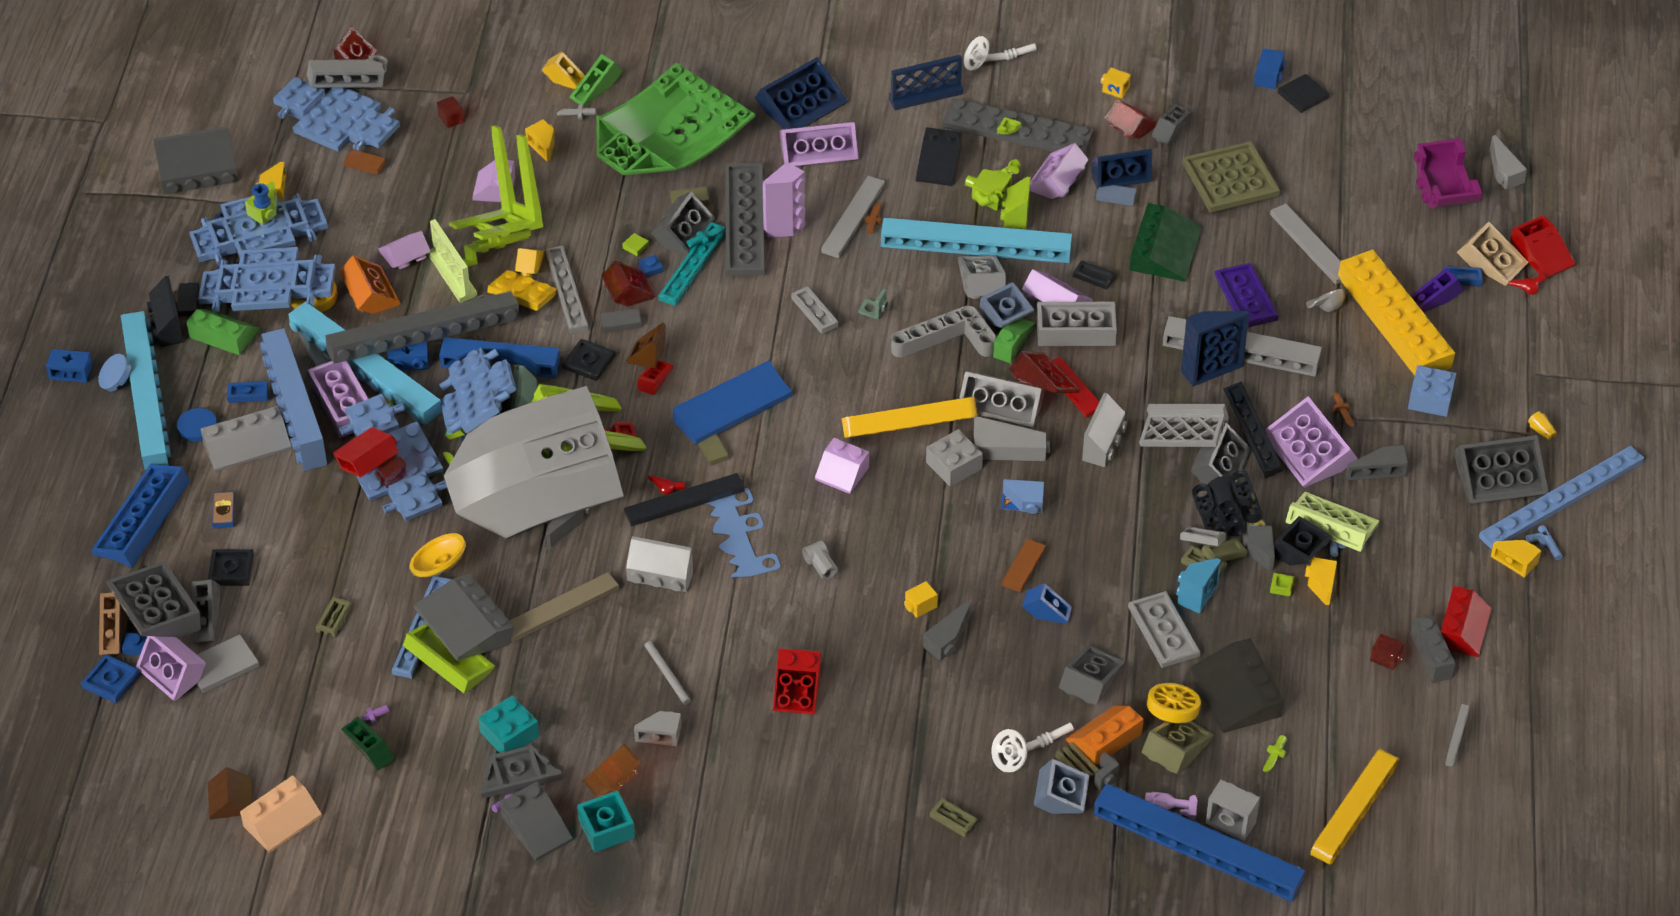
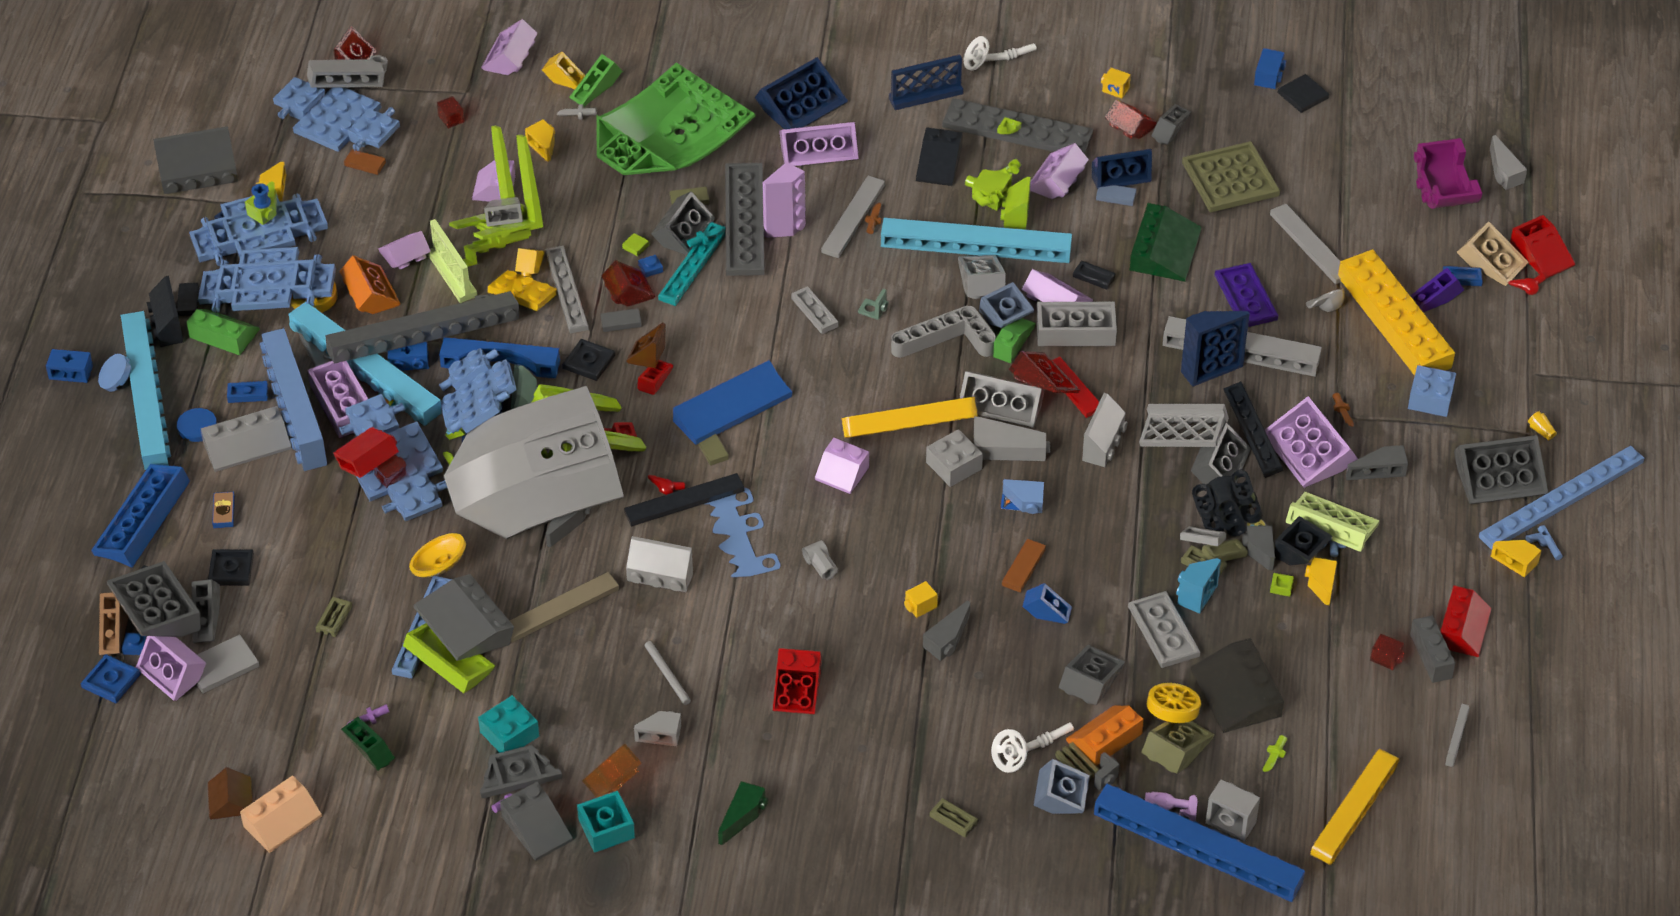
(503, 211): none -> light grey torso
(510, 49): none -> lavender slope
(742, 811): none -> dark green slope

